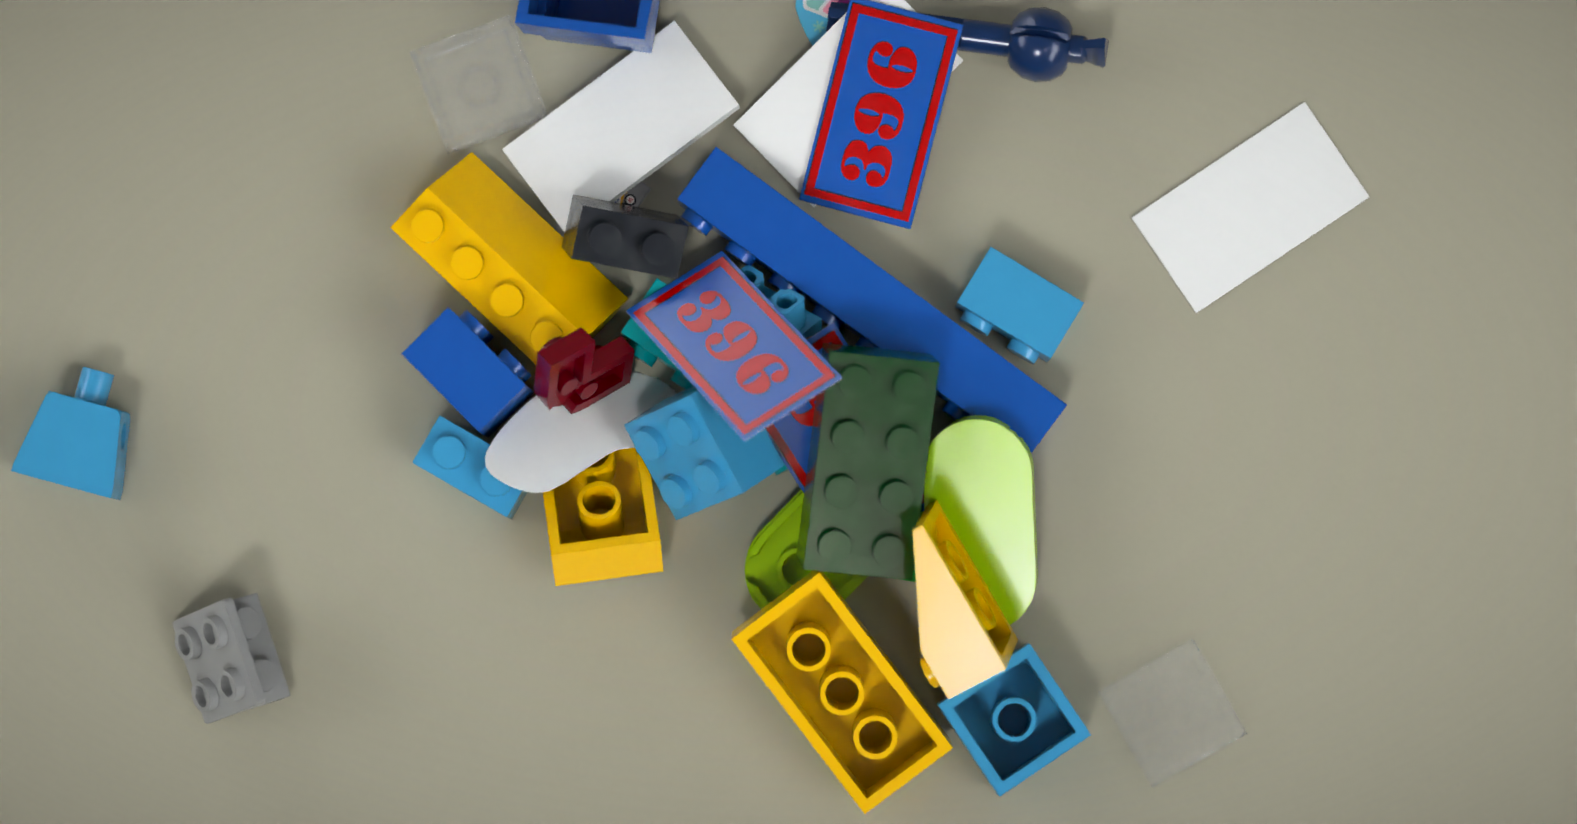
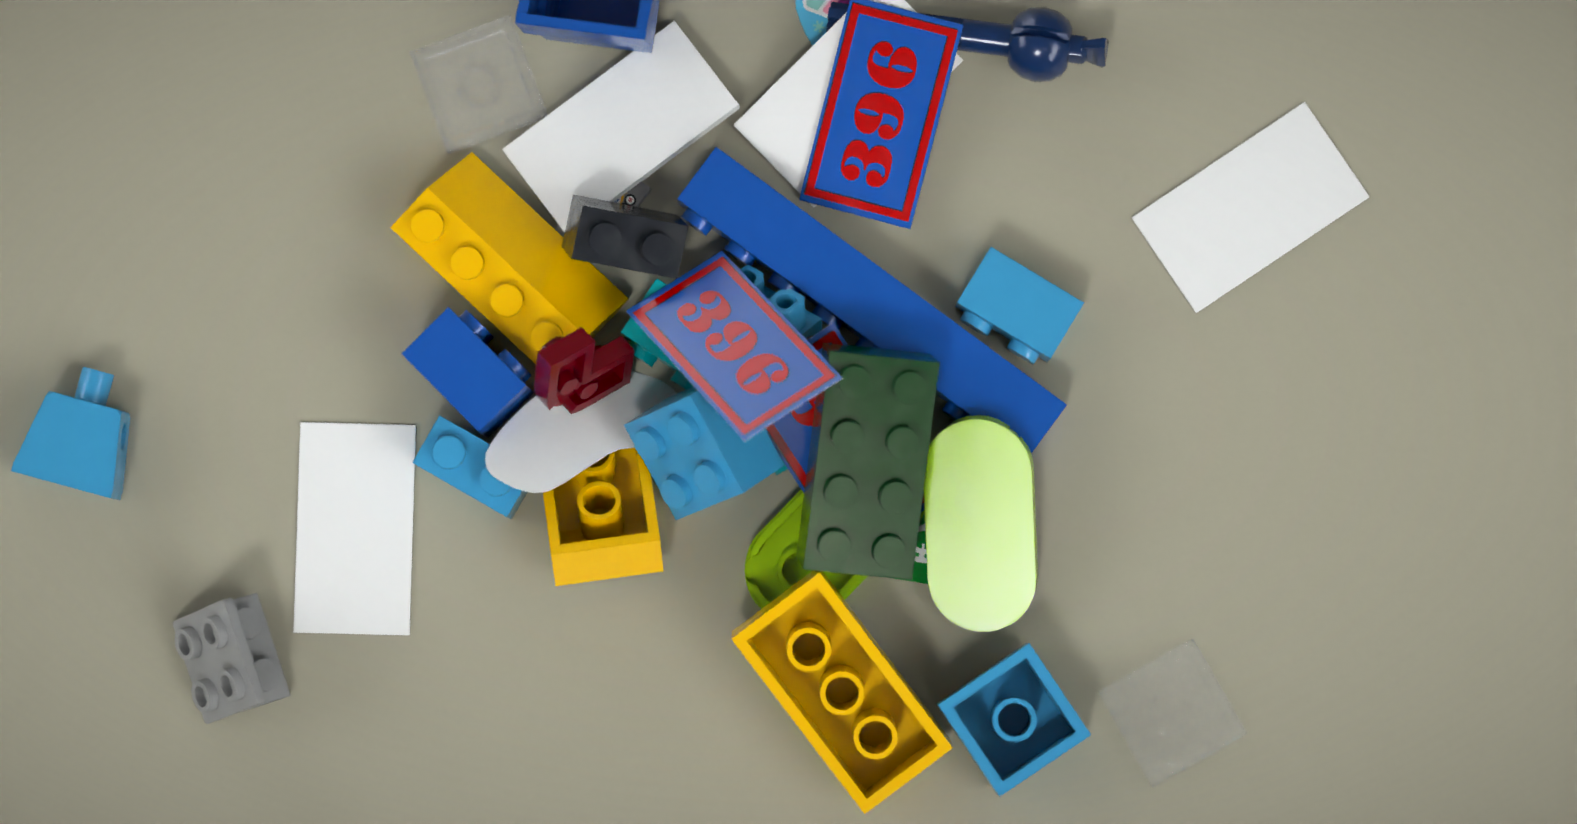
(354, 528): none -> white sticker
(958, 618): yellow slope -> none

